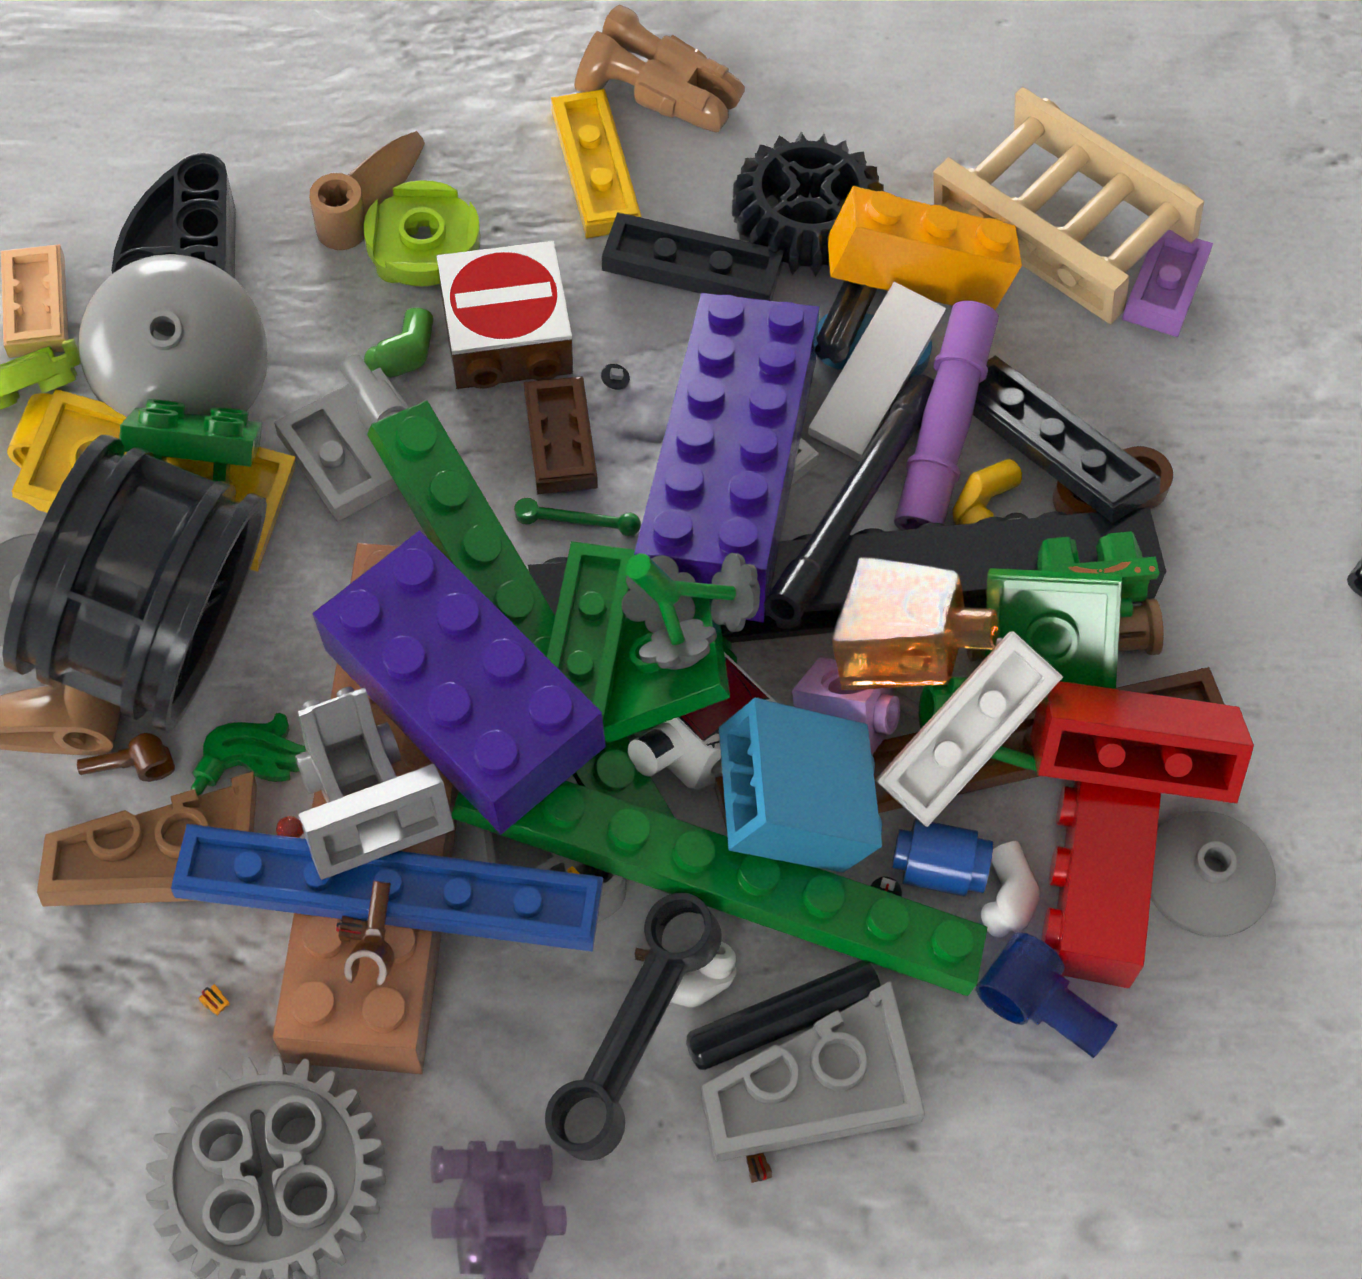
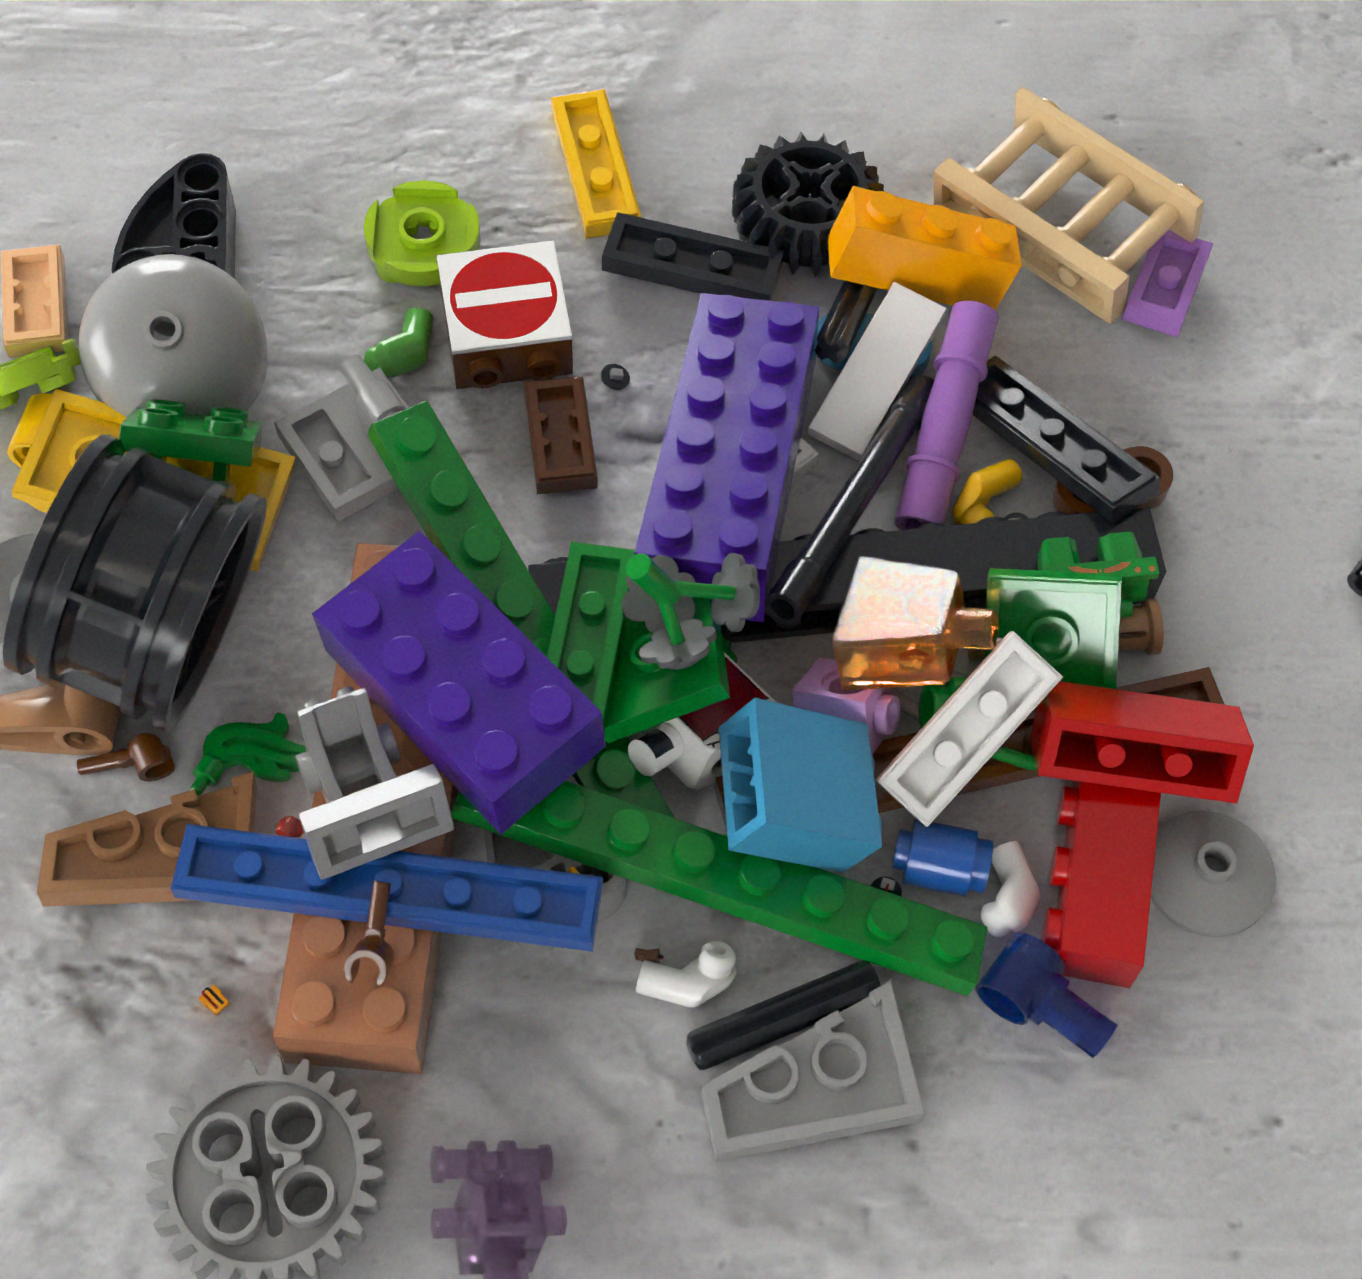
(342, 200): medium nougat piece -> none
(350, 929): reddish brown piece -> none
(528, 512): green hinge -> none
(633, 1027): black piece -> none
(672, 81): medium nougat piece -> none
(758, 1167): reddish brown piece -> none

